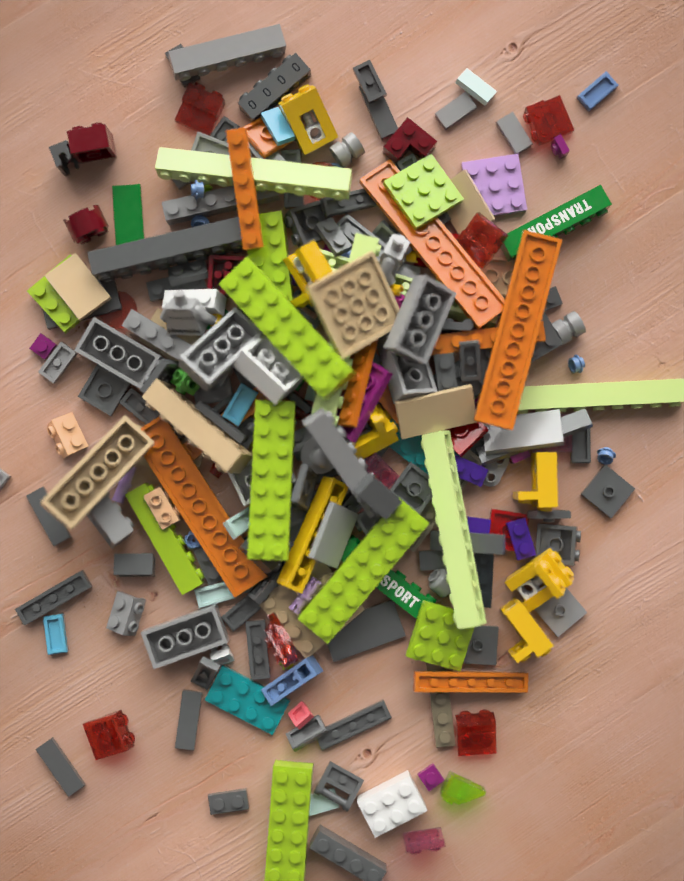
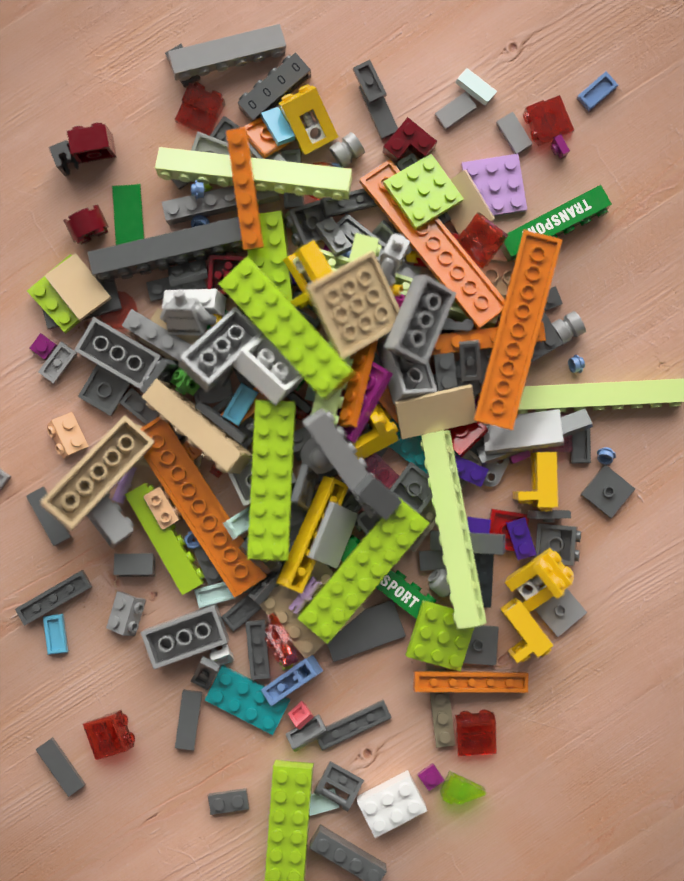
(425, 839): clear pink plate -> none

